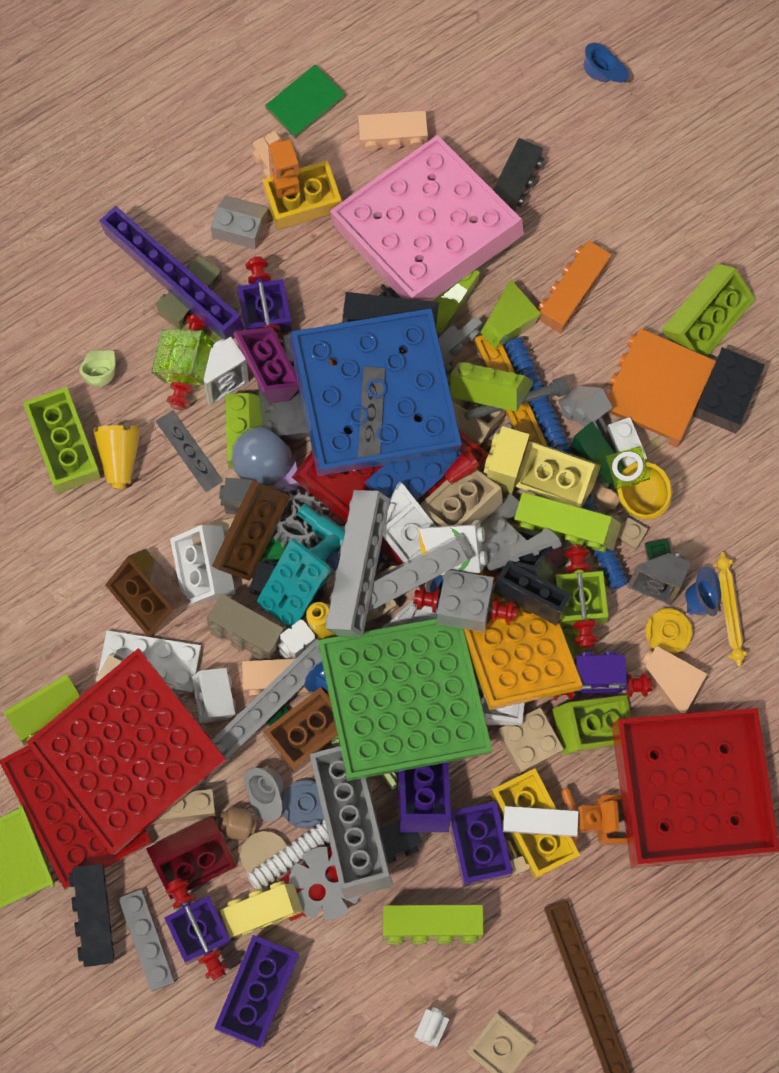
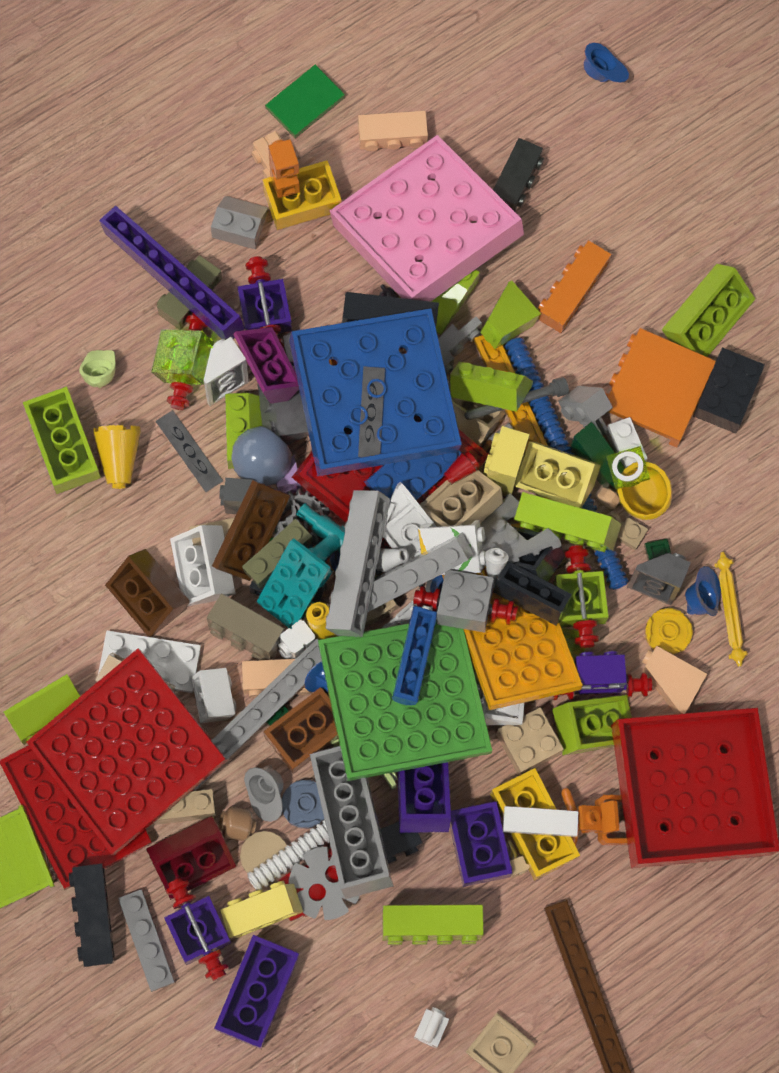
(264, 562): none -> olive arch
(391, 558): none -> white cone
(414, 656): none -> blue brick
(495, 562): none -> white cone

